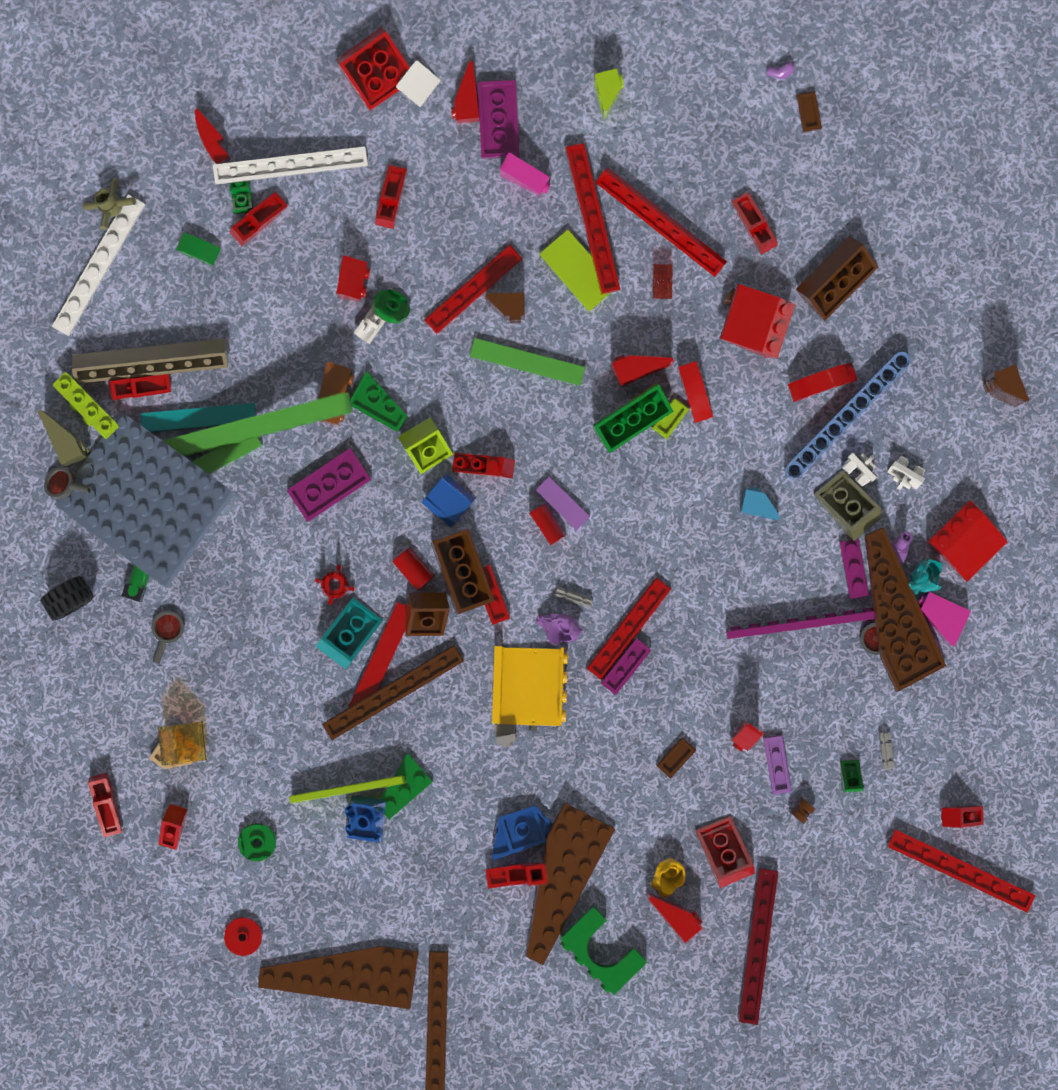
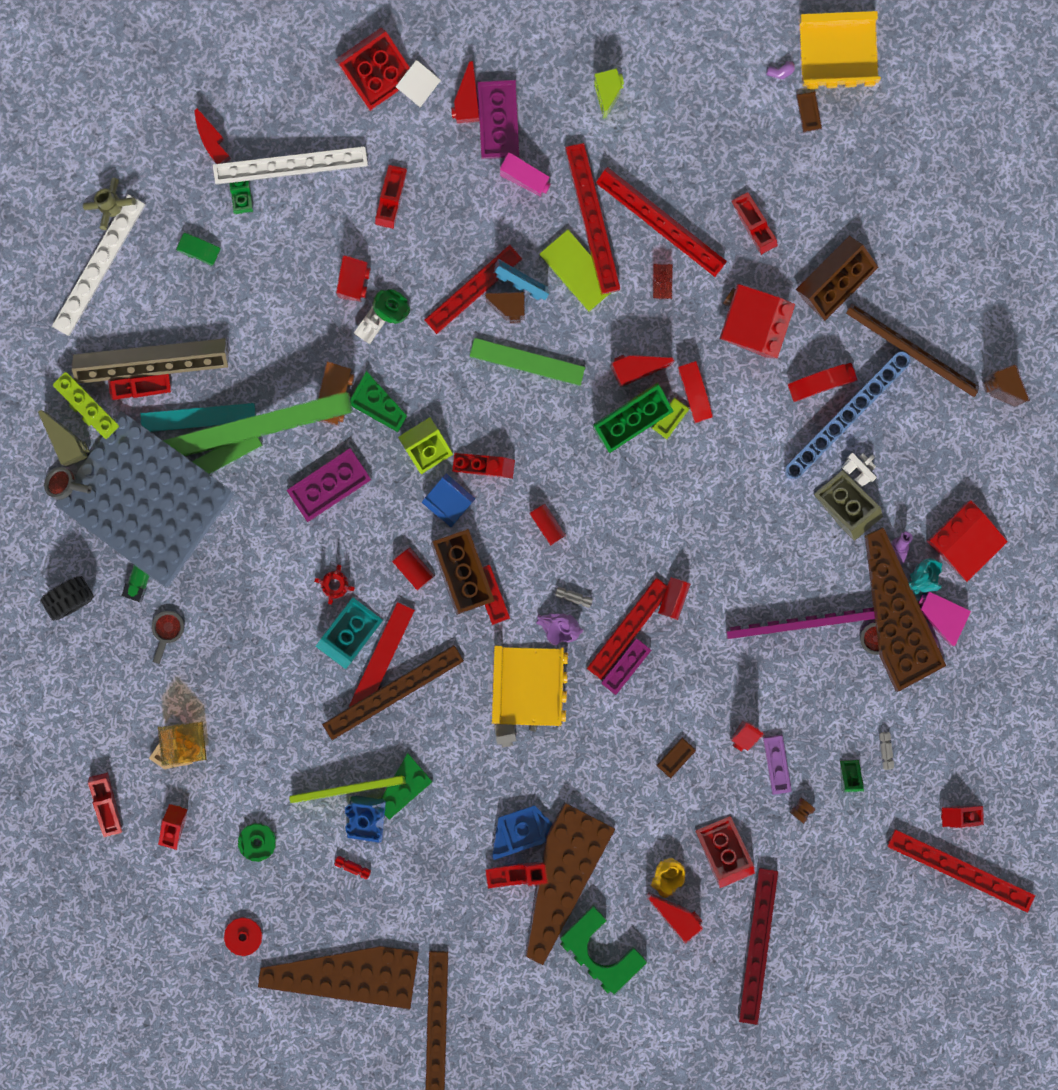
(258, 219): red slope -> none
(352, 867): none -> red axle
(426, 613): reddish brown slope -> none
(521, 280): none -> dark azure plate
(562, 503): medium lavender tile -> none
(674, 598): none -> red brick
(758, 504): dark azure slope -> none
(839, 49): none -> yellow panel
(854, 568): magenta plate -> none
(905, 476): white hips -> none
(912, 350): none -> reddish brown tile

